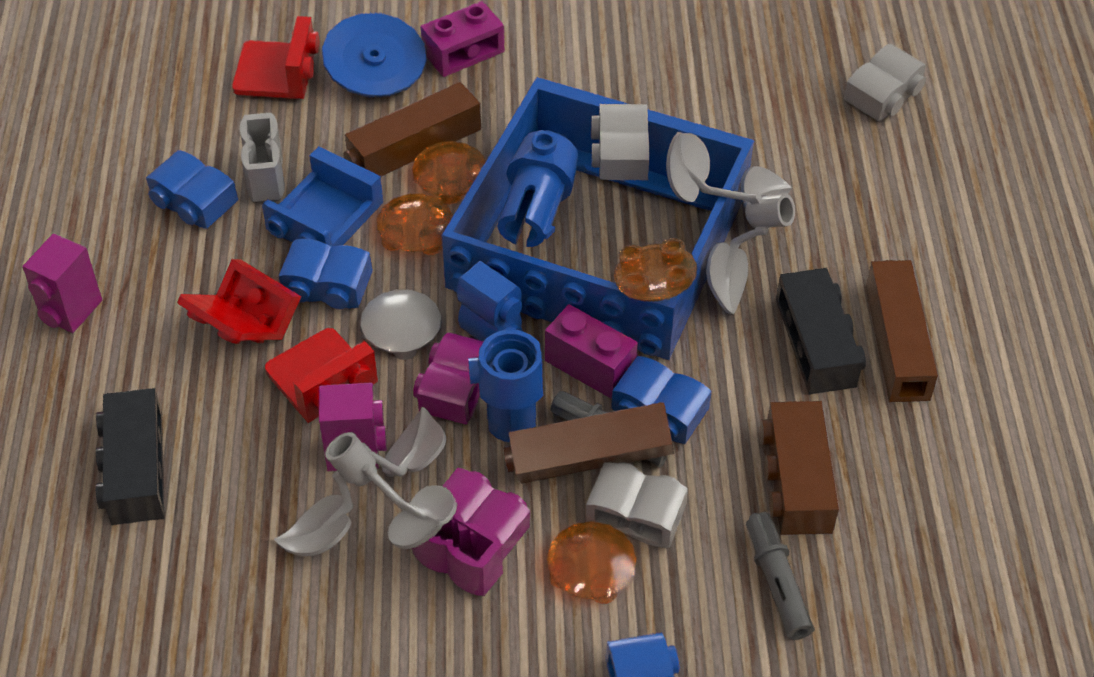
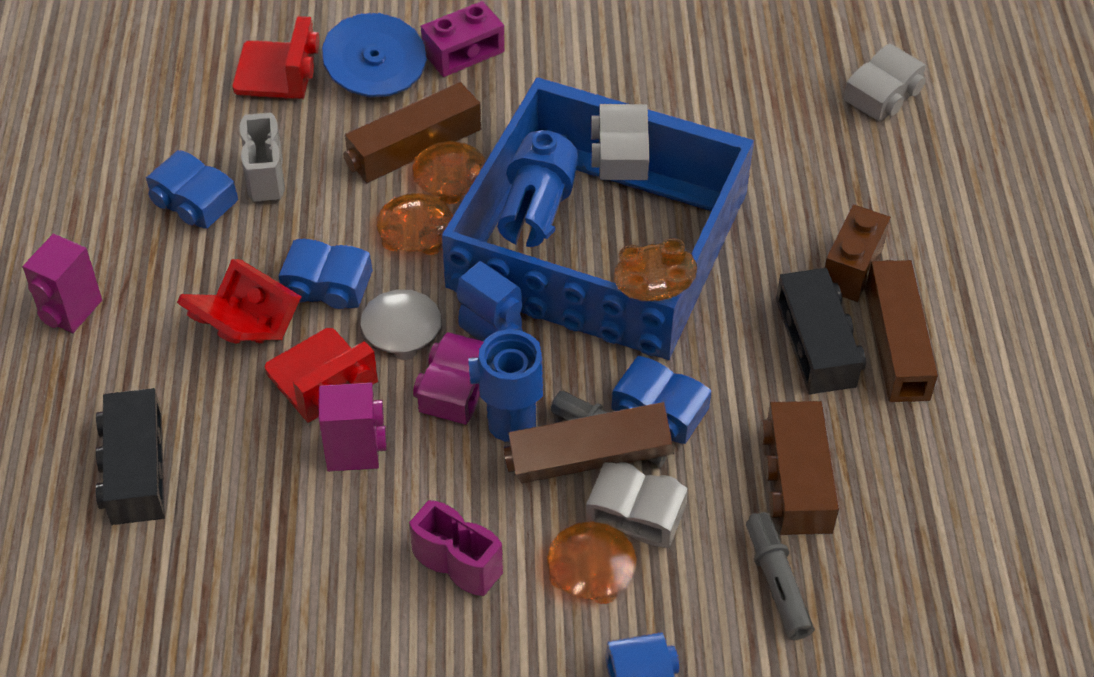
(327, 203): blue panel -> none
(355, 464): light grey plant -> none
(481, 504): magenta brick -> none
(588, 349): magenta brick -> none
(765, 203): light grey plant -> none
(854, 249): none -> reddish brown brick

